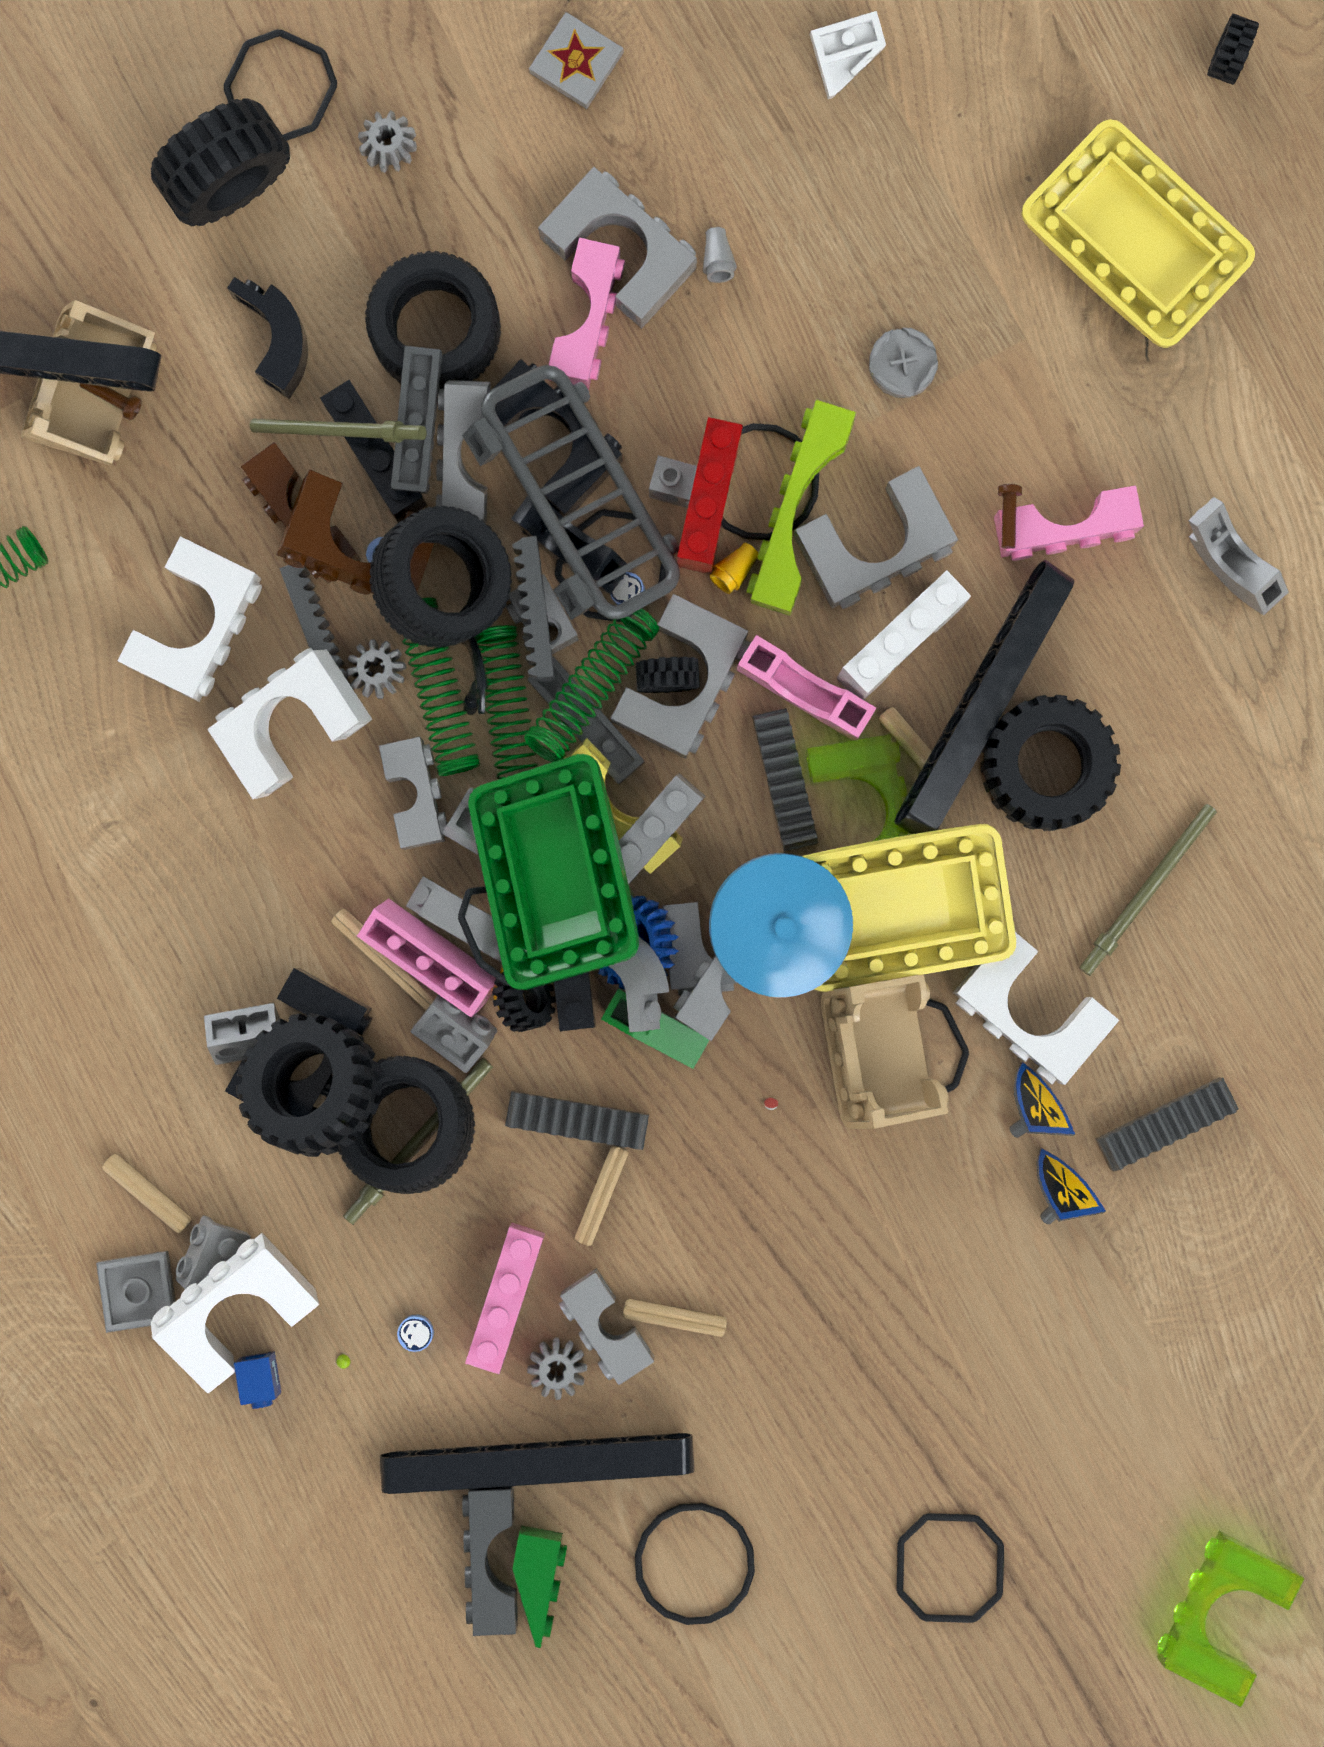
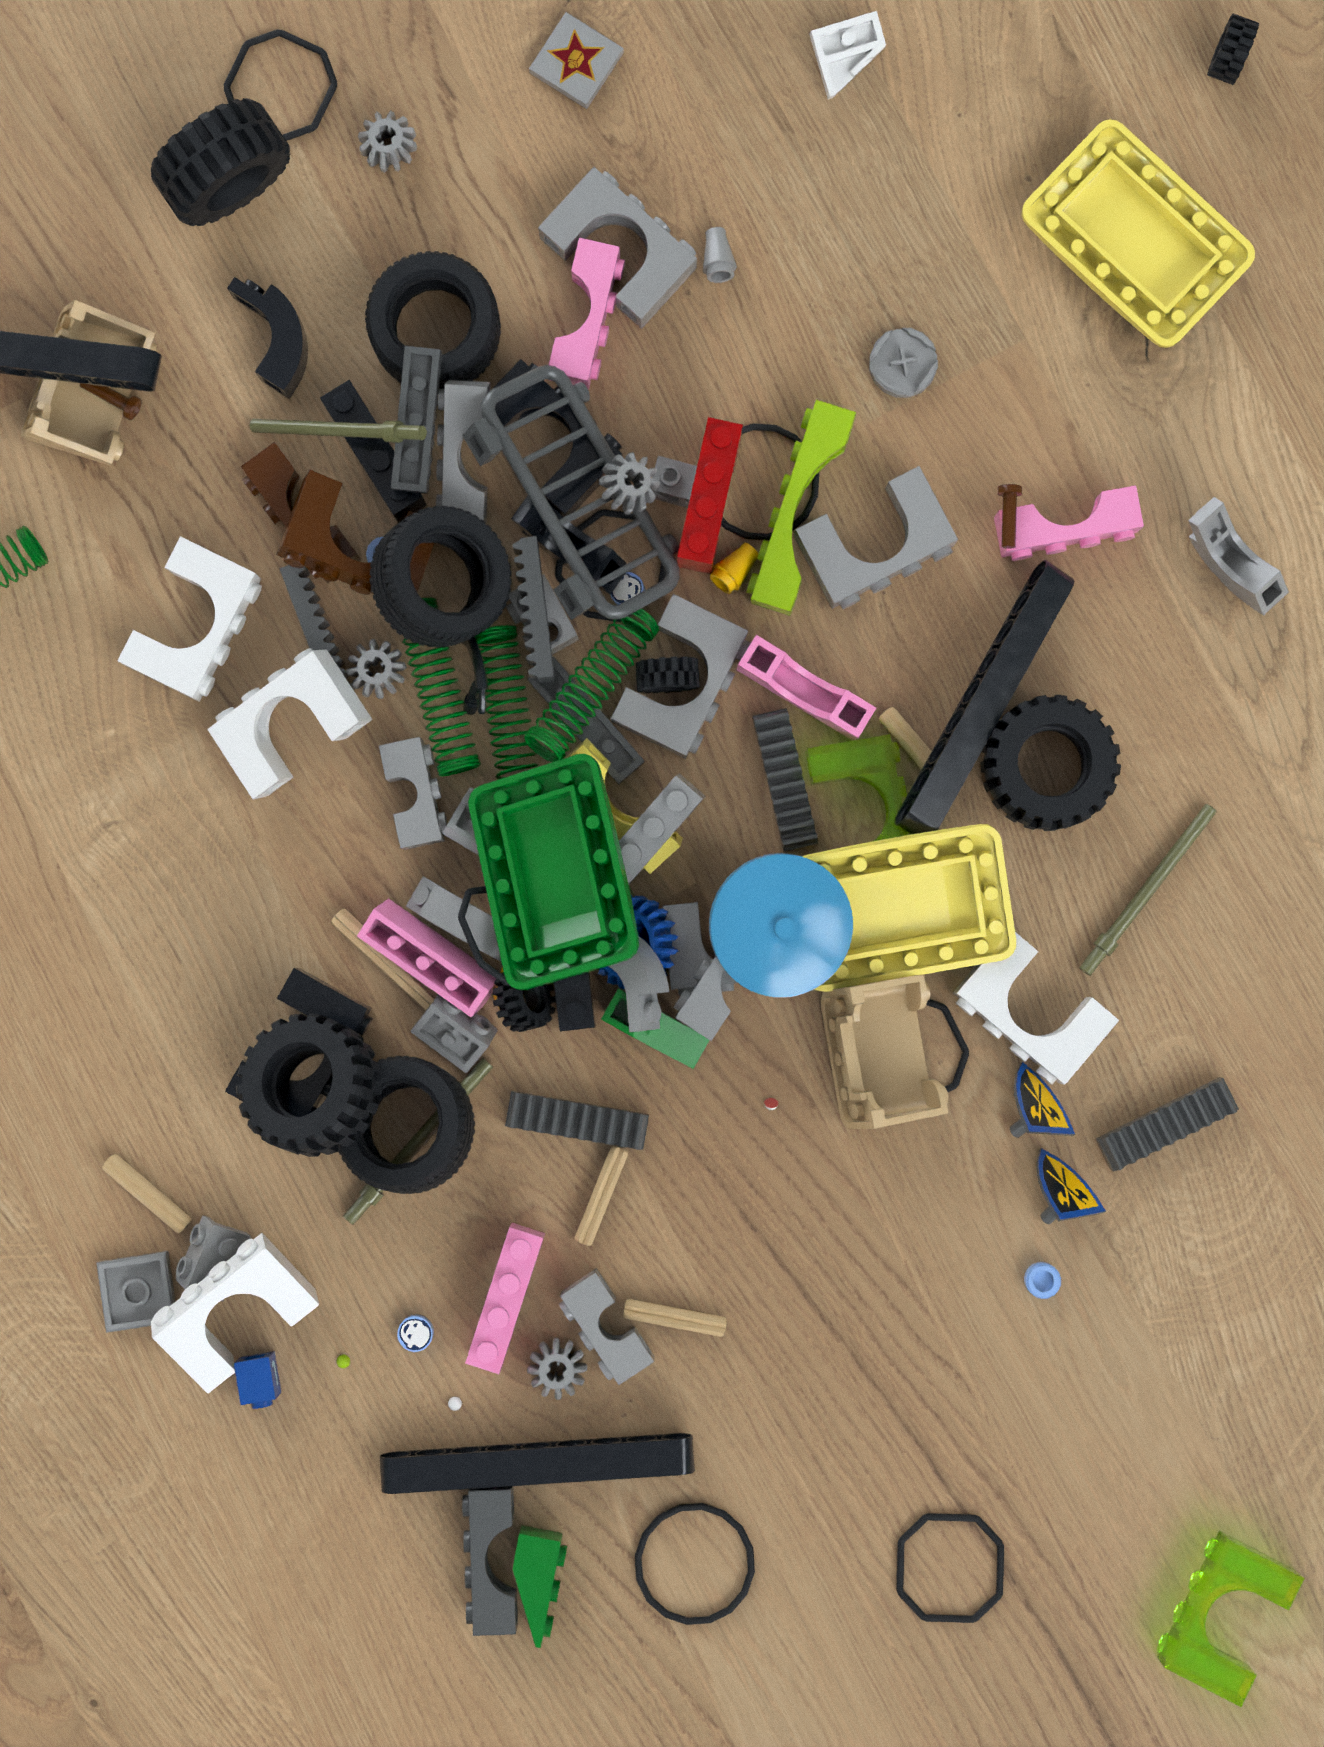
(235, 1030): light grey brick -> none
(455, 1403): none -> white piece
(629, 470): none -> light grey gear
(903, 635): white arch -> none
(1042, 1280): none -> light blue tile

